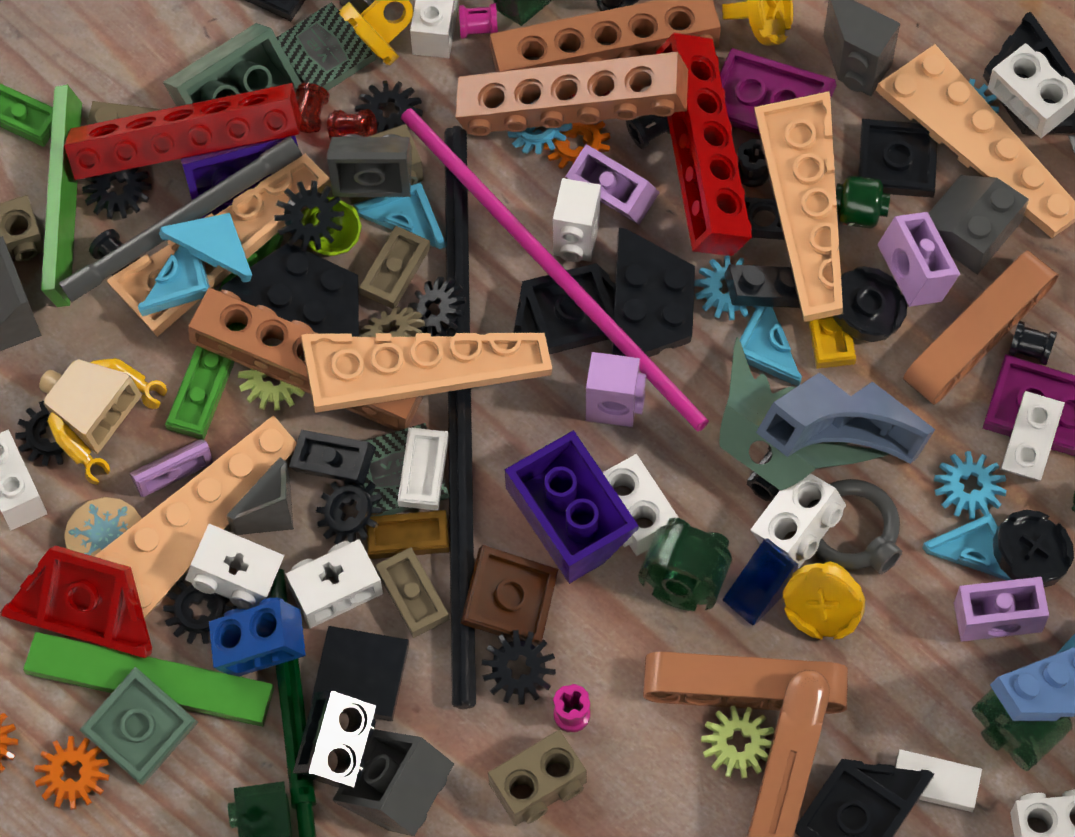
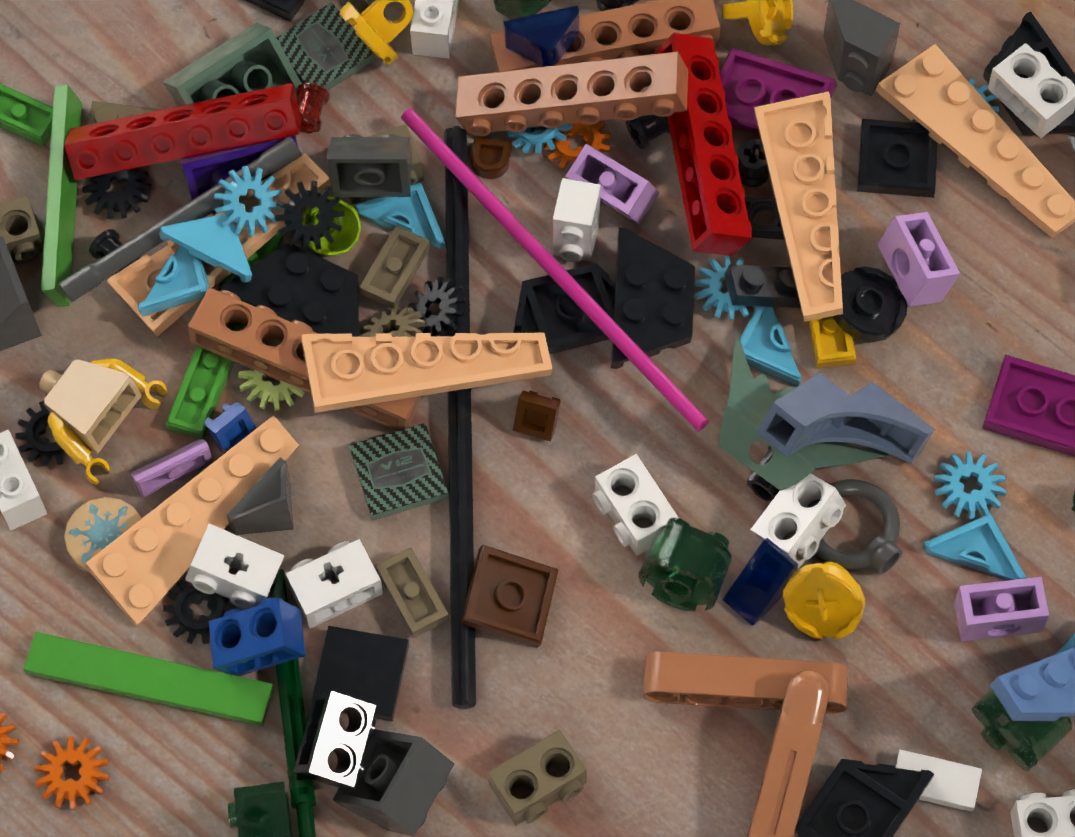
(84, 601): red wing -> none
(138, 726): sand green tile -> none
(230, 426): none -> blue tile
(236, 210): none -> medium azure gear
(332, 457): black plate -> none
(335, 516): black gear -> none
(351, 123): clear red bush -> none
(397, 532): pearl gold tile -> none
(401, 101): black gear -> none
(423, 468): white tile -> none
(477, 20): dark pink bush -> none
(491, 157): none -> reddish brown tile
(503, 674): black gear -> none
(536, 415): none -> reddish brown tile
(542, 36): none -> clear blue slope
(568, 696): dark pink bush -> none
(570, 505): dark purple slope -> none
(614, 389): lavender brick -> none
(728, 754): yellowish green gear -> none
(861, 201): dark green head -> none
(977, 218): dark grey slope -> none
(980, 327): nougat beam -> none
(1032, 343): black bush -> none
(1032, 436): white brick -> none
(1033, 547): black tile -> none

